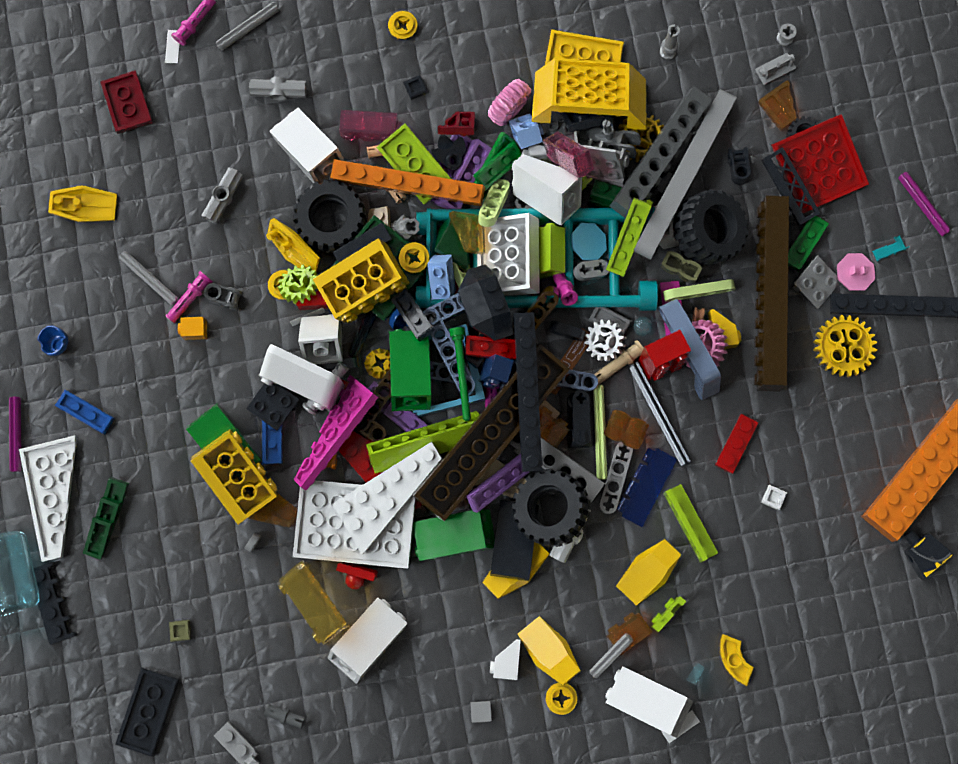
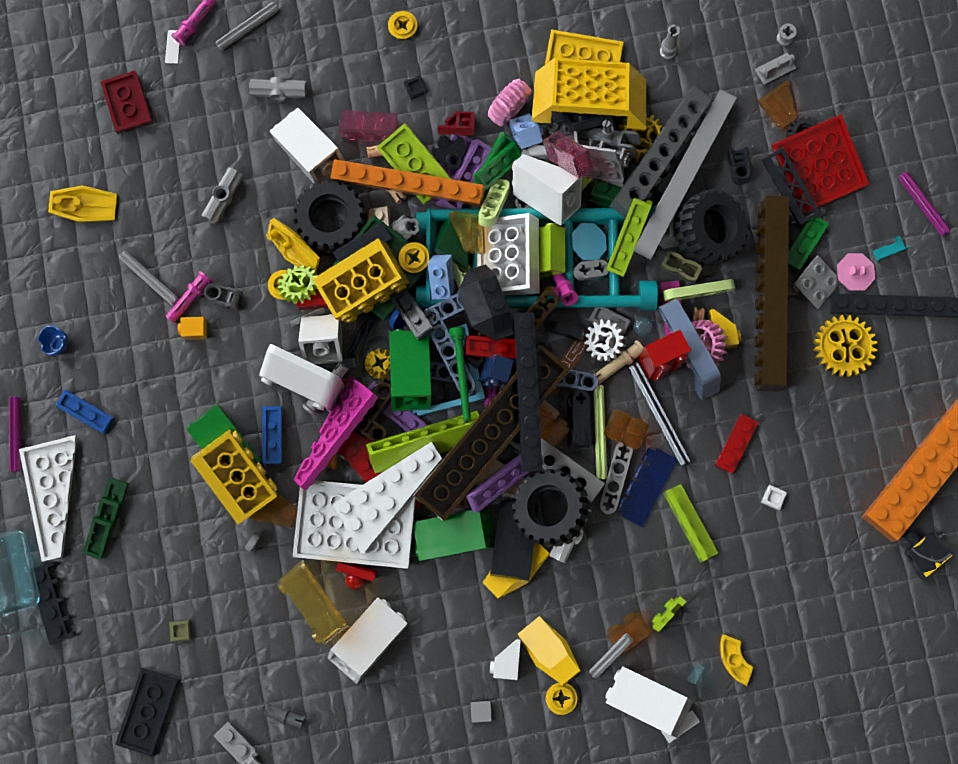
(273, 404): black hinge -> none
(649, 571): yellow piece -> none

